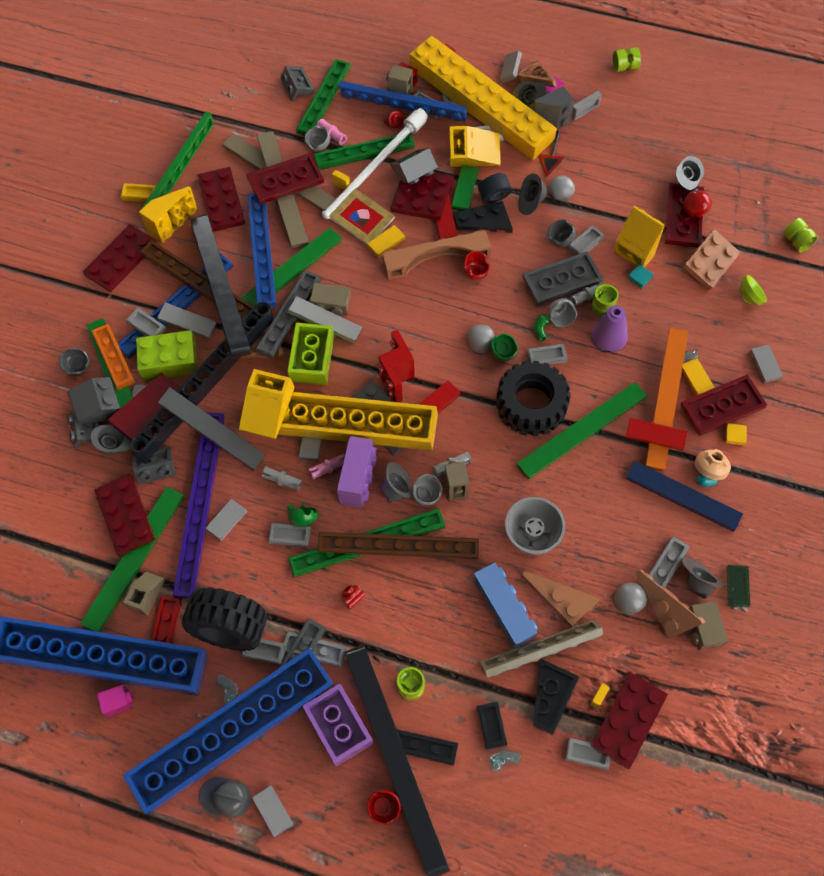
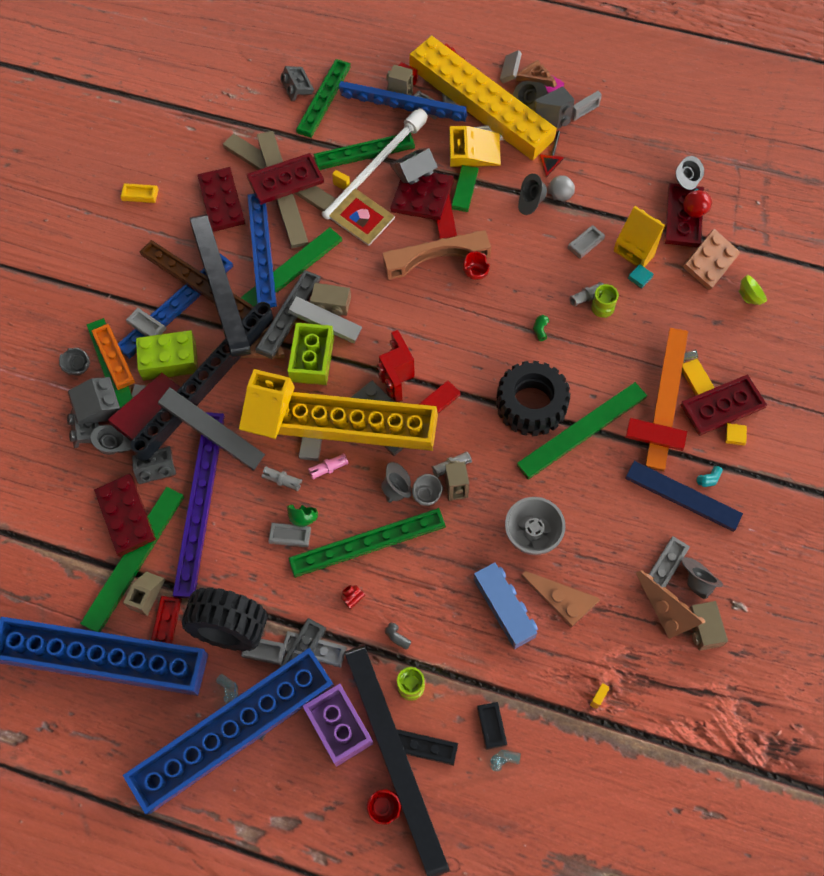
(115, 701): dark pink brick -> none
(118, 258): dark red plate -> none
(168, 213): yellow slope -> none
(183, 157): green tile -> none
(187, 320): light grey tile -> none
(225, 797): dark grey piece -> none
(226, 520): light grey tile -> none
(273, 811): light grey tile -> none
(317, 138): light grey hair -> none
(333, 132): bright pink pin -> none
(357, 472): medium lavender brick -> none
(386, 241): yellow tile -> none
(391, 632): none -> dark grey arm
(394, 119): red plate -> none
(398, 545): reddish brown tile -> none
(480, 338): light grey hair -> none
(489, 217): black wing -> none
(494, 188): black wheel -> none
(503, 347): green hair -> none
(540, 648): dark tan plate -> none
(549, 354): light grey tile -> none
(553, 696): black wing -> none
(561, 233): dark grey hair -> none
(562, 278): dark grey plate -> none
(562, 313): light grey hair -> none
(583, 753): light grey tile -> none
(611, 330): medium lavender cone -> none
(626, 59): lime wheel -> none
(629, 720): dark red plate -> none
(630, 598): light grey hair -> none
(710, 467): light nougat piece -> none
(738, 586): clear green tile -> none
(766, 364): light grey tile -> none
(800, 235): lime wheel -> none

